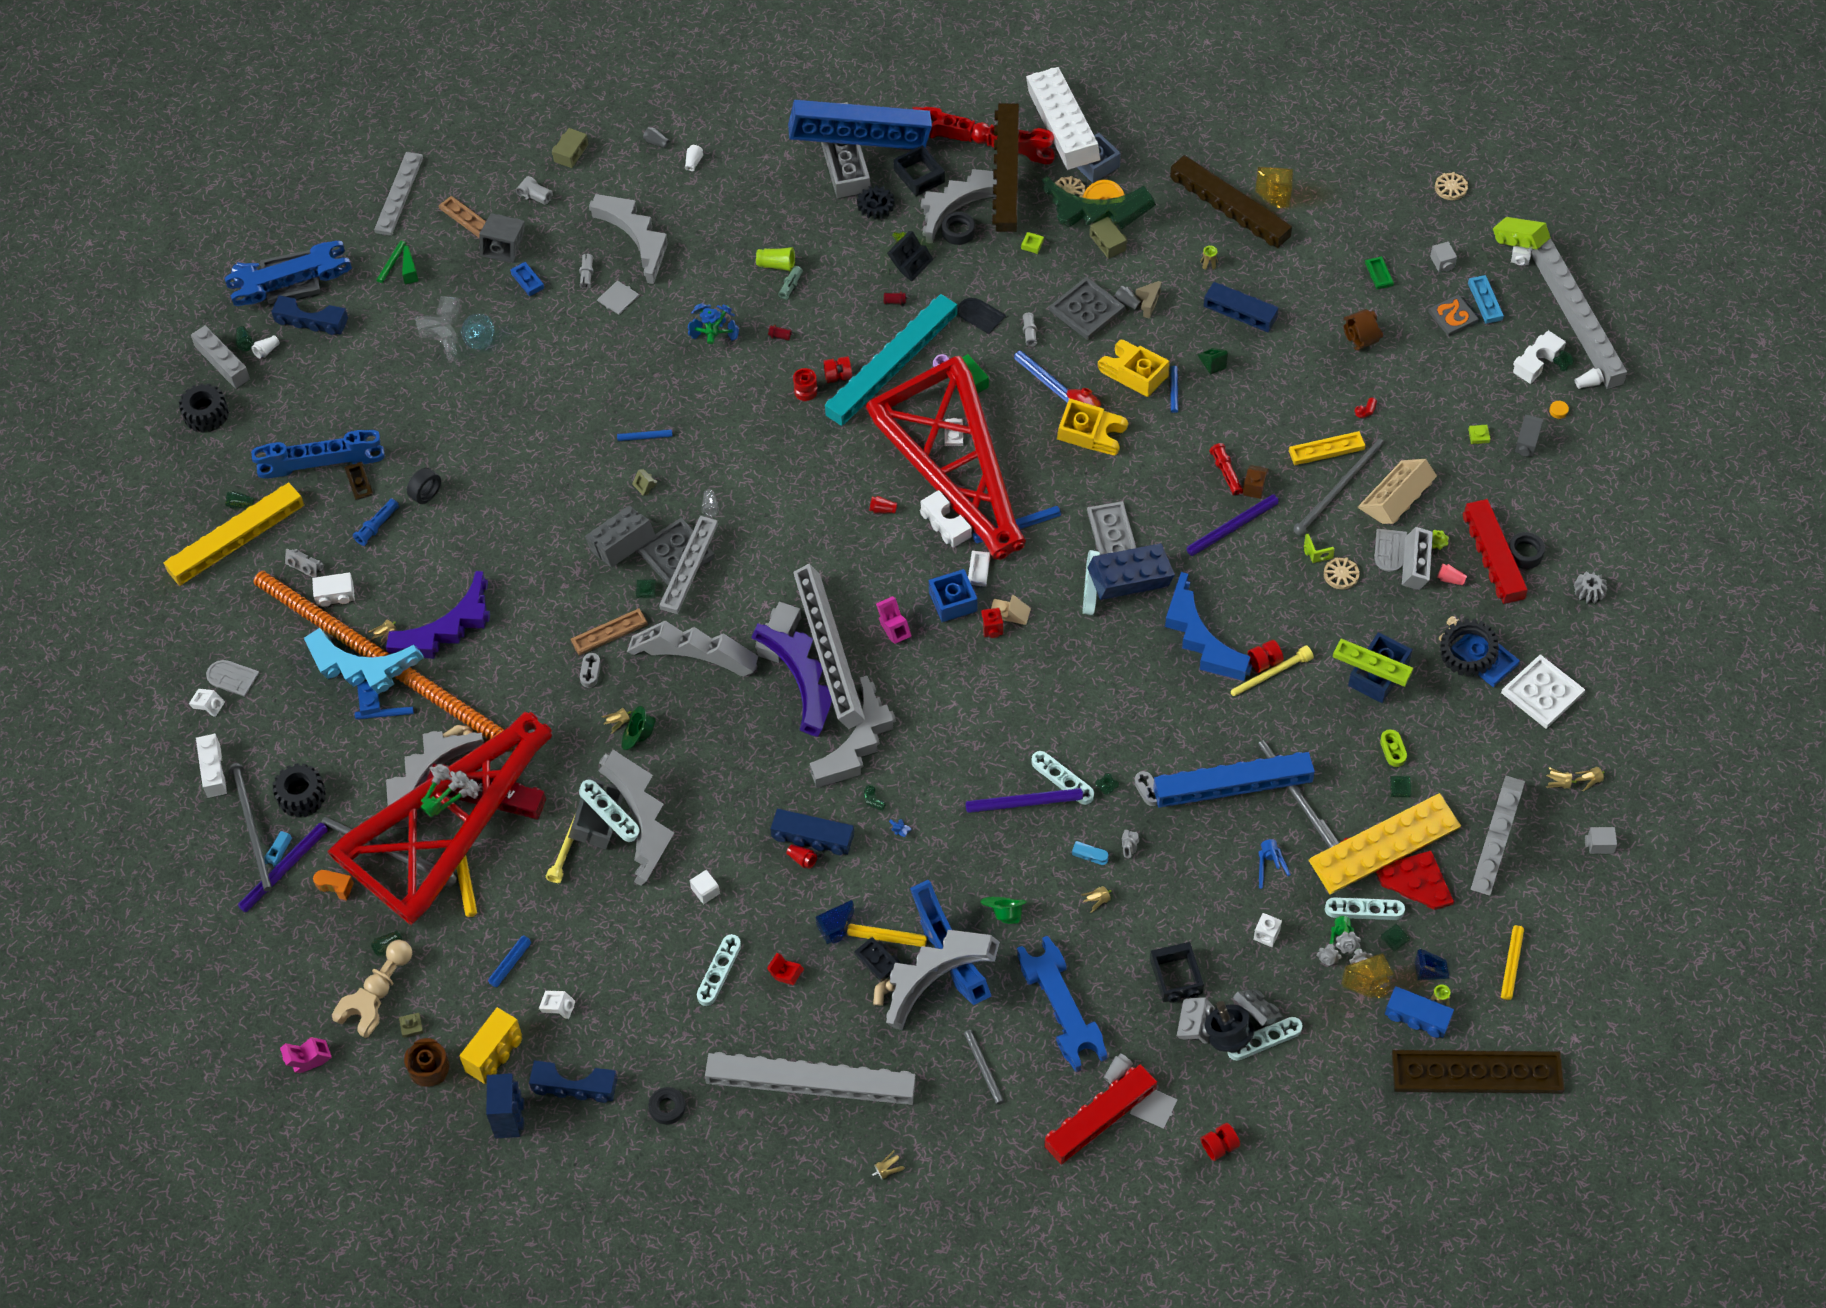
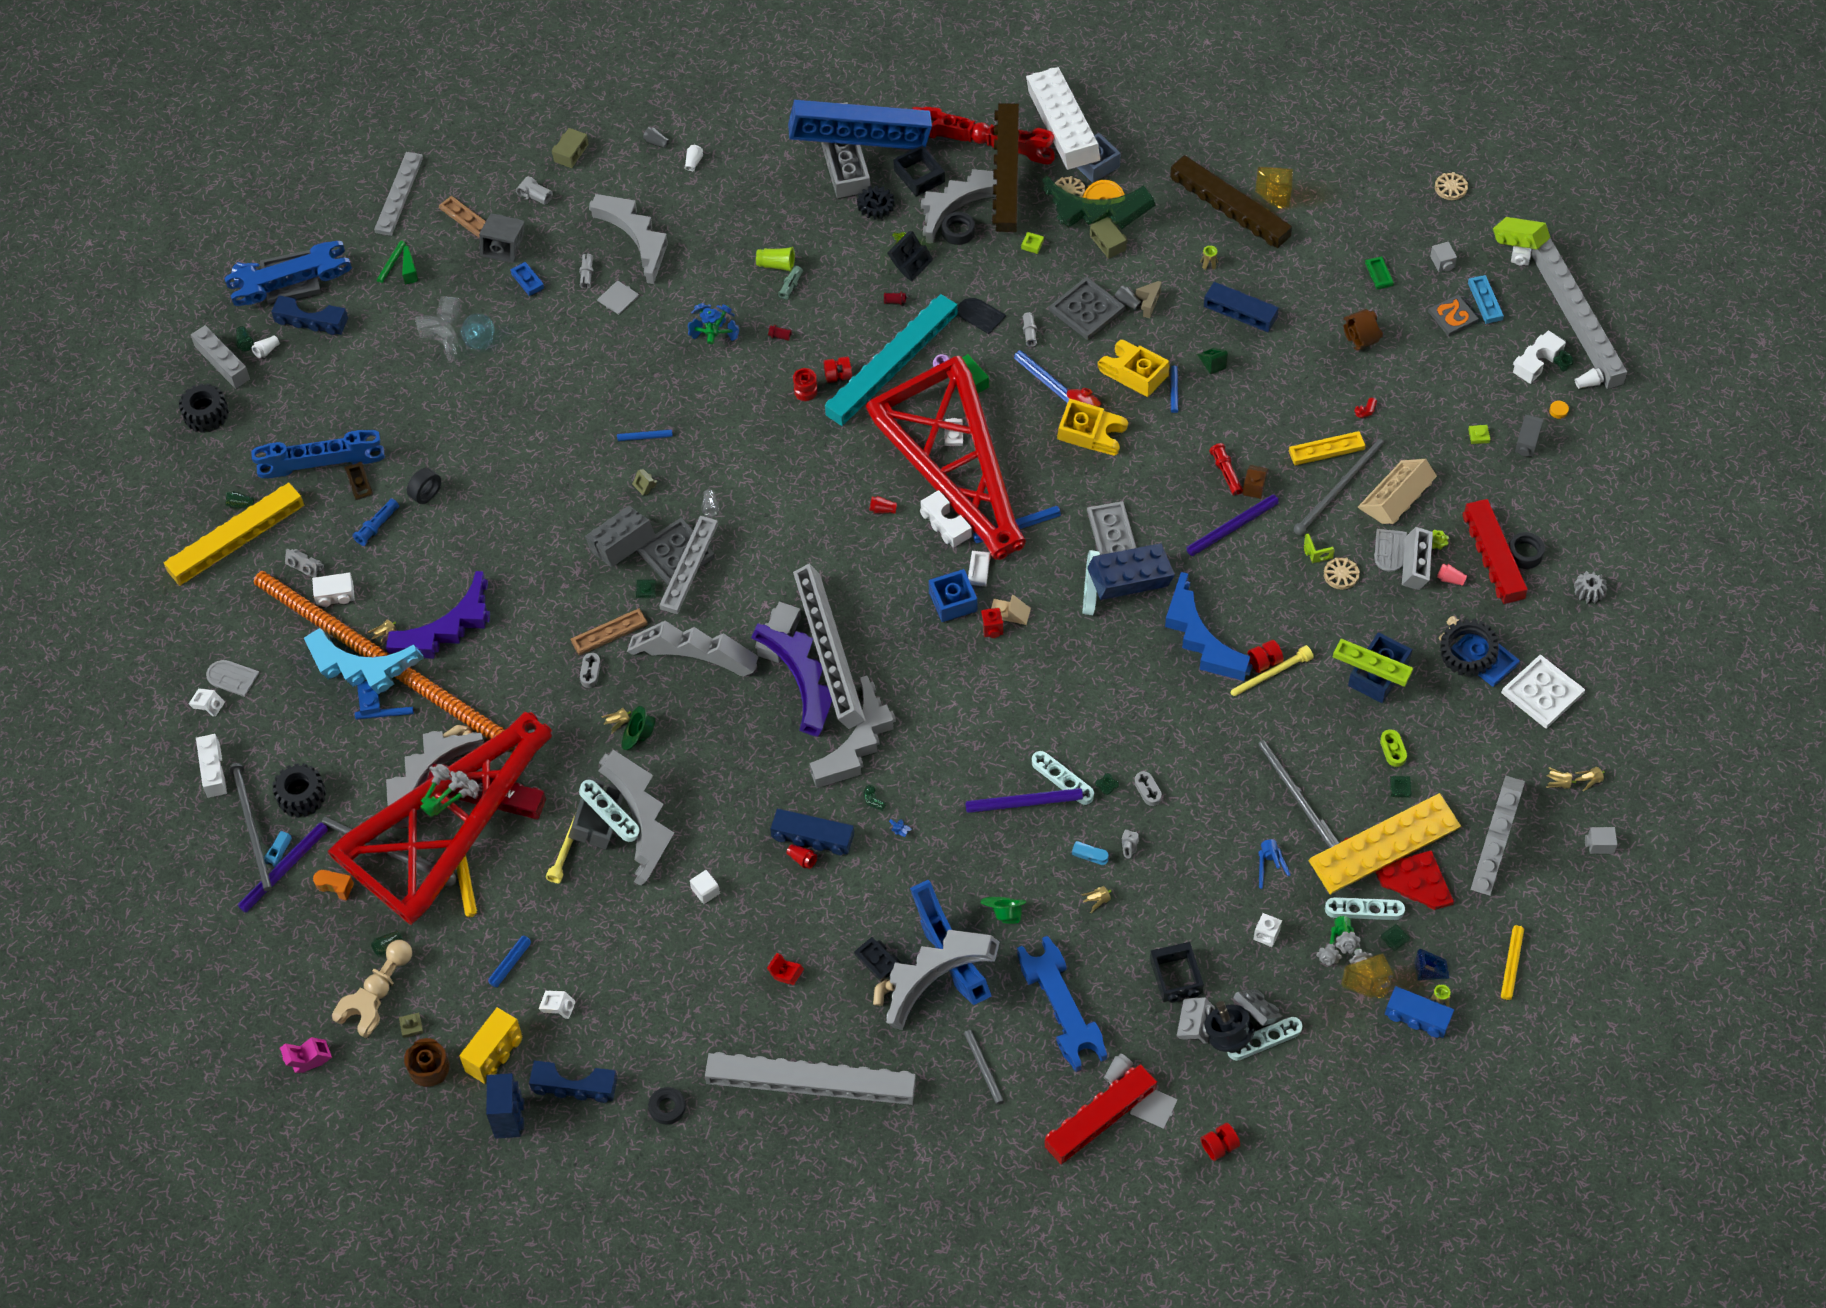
(716, 969): light aqua beam -> none
(835, 922): clear blue slope -> none
(882, 1167): pearl gold piece -> none
(887, 935): yellow axle -> none
(892, 621): dark pink brick -> none
(1233, 779): blue brick -> none
(1477, 1071): dark brown plate -> none

